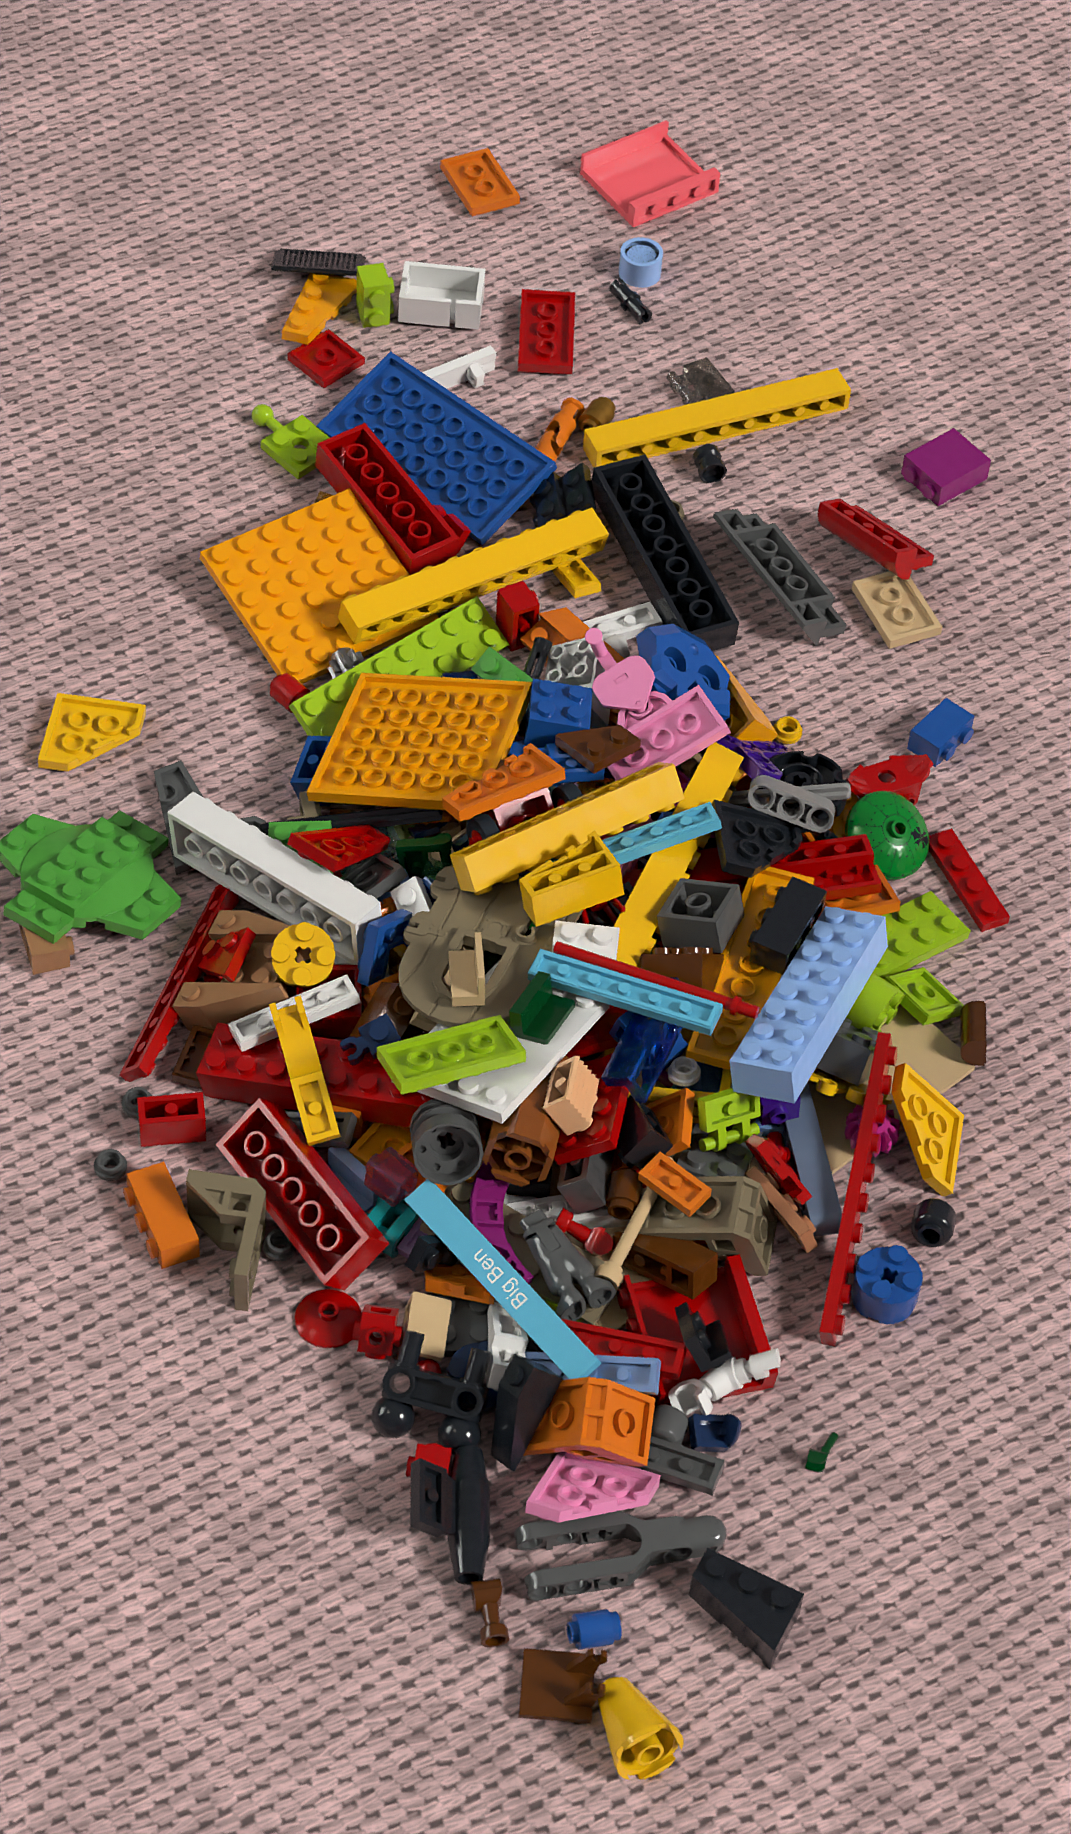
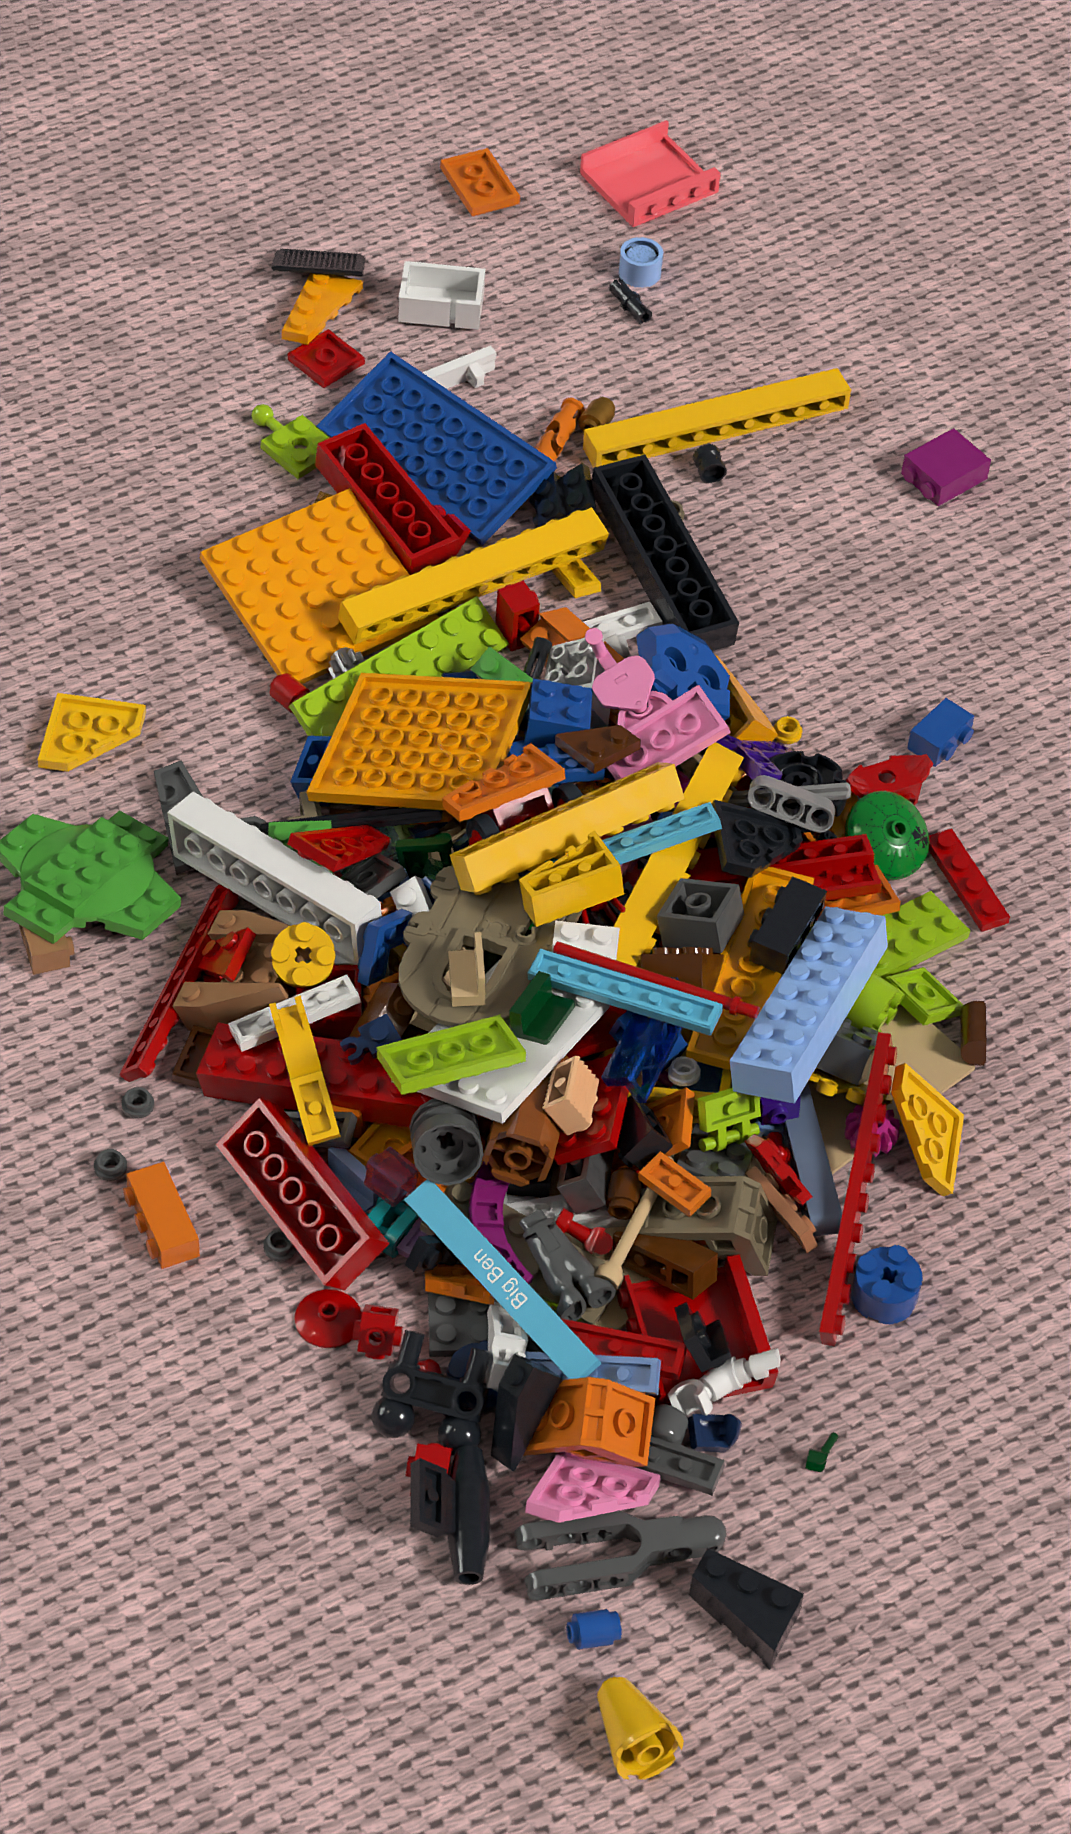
(171, 1119): red brick -> none
(221, 1206): dark tan bracket -> none
(373, 295): lime brick -> none
(430, 1317): tan panel -> none
(487, 1599): reddish brown leg -> none
(546, 331): red plate -> none
(560, 1685): reddish brown plate -> none
(703, 377): clear smoke plate -> none
(784, 573): dark grey slope -> none
(873, 537): red brick -> none
(896, 609): tan plate -> none
(933, 1222): black head -> none

